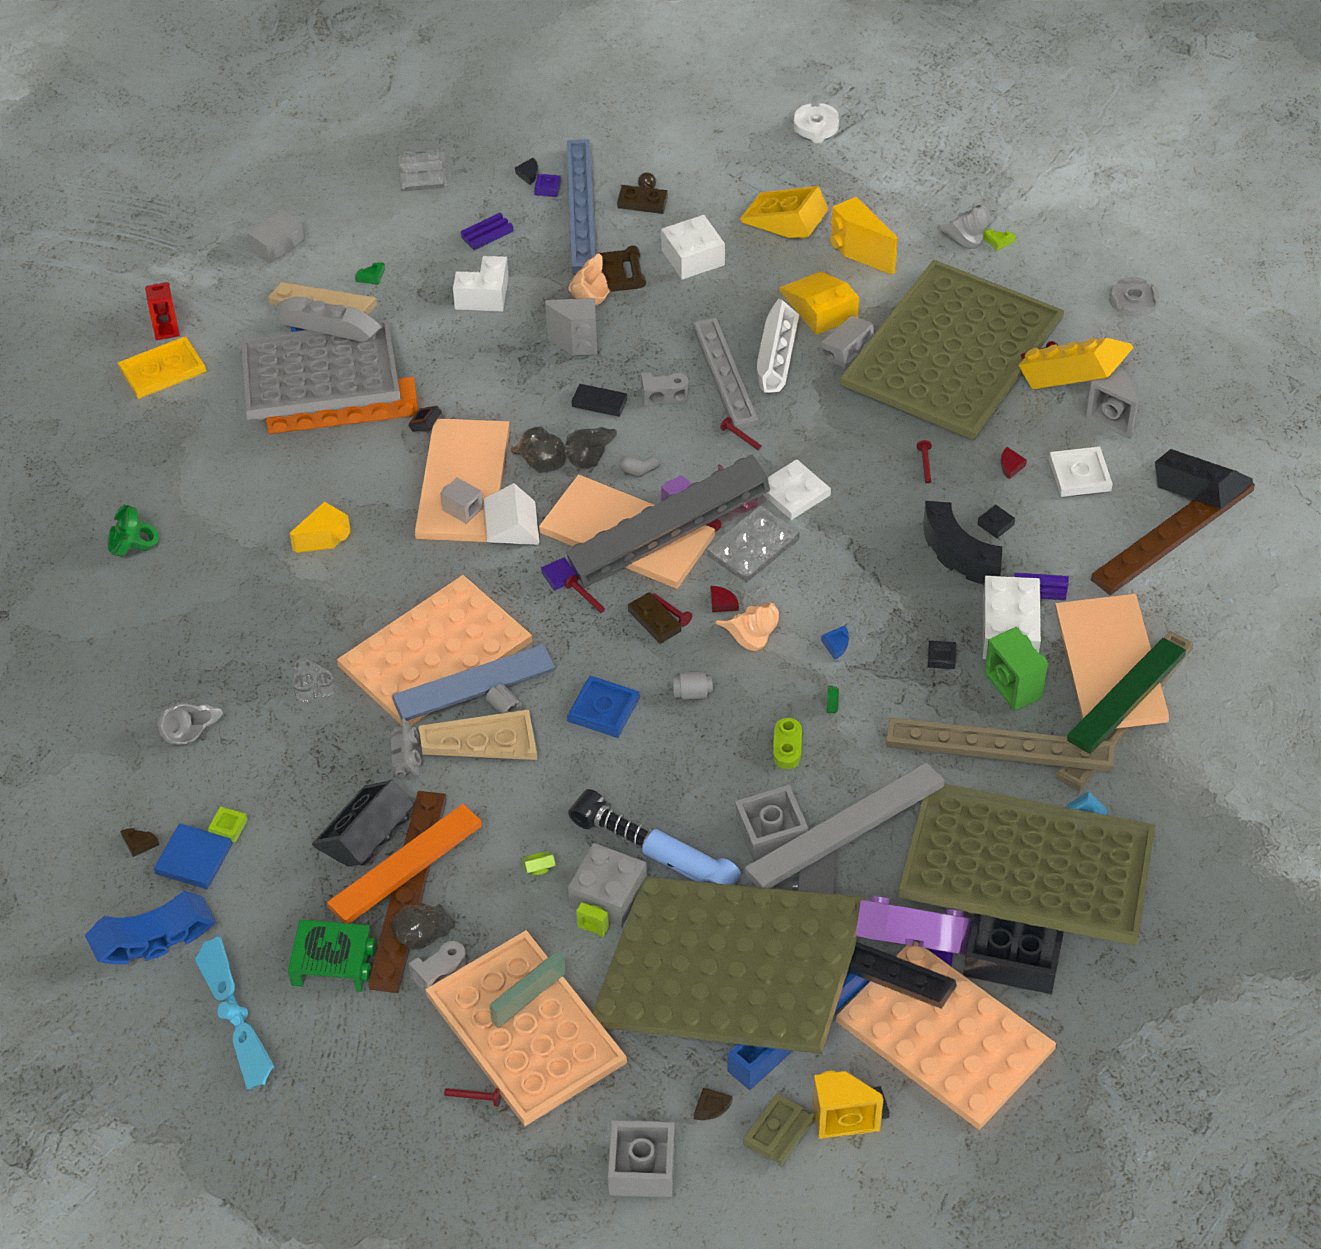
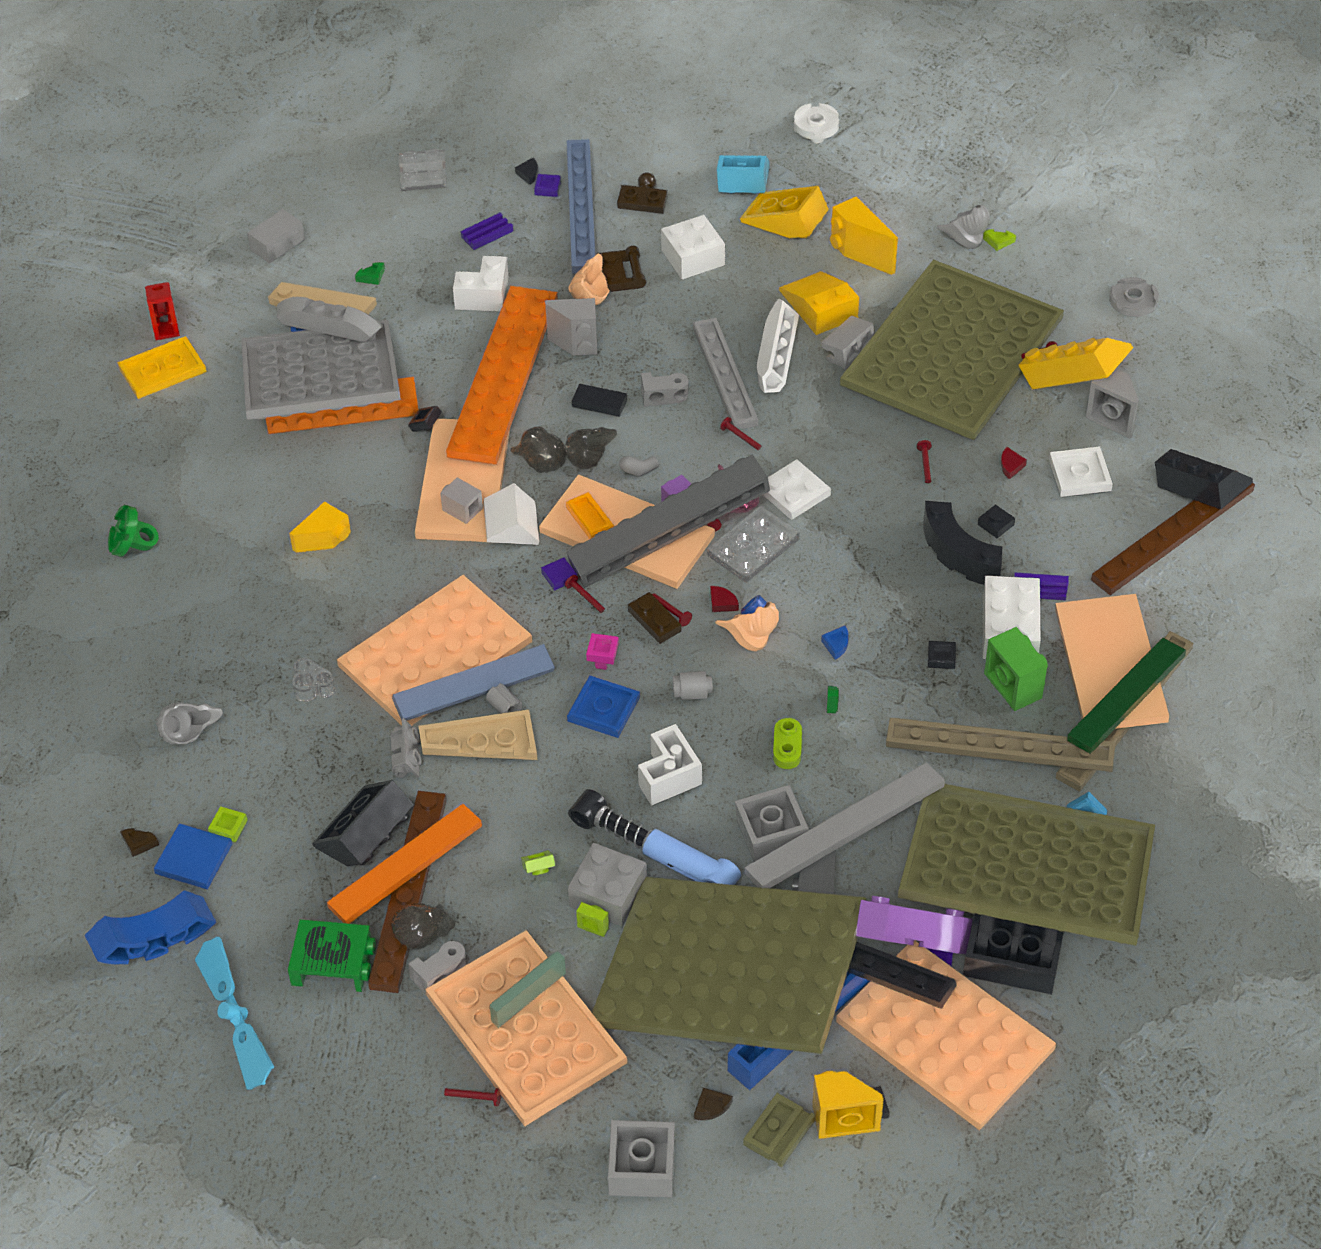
(501, 377): none -> orange plate
(588, 515): none -> light orange tile
(602, 650): none -> dark pink tile
(672, 769): none -> white brick
(742, 174): none -> medium azure slope
(751, 606): none -> blue tile

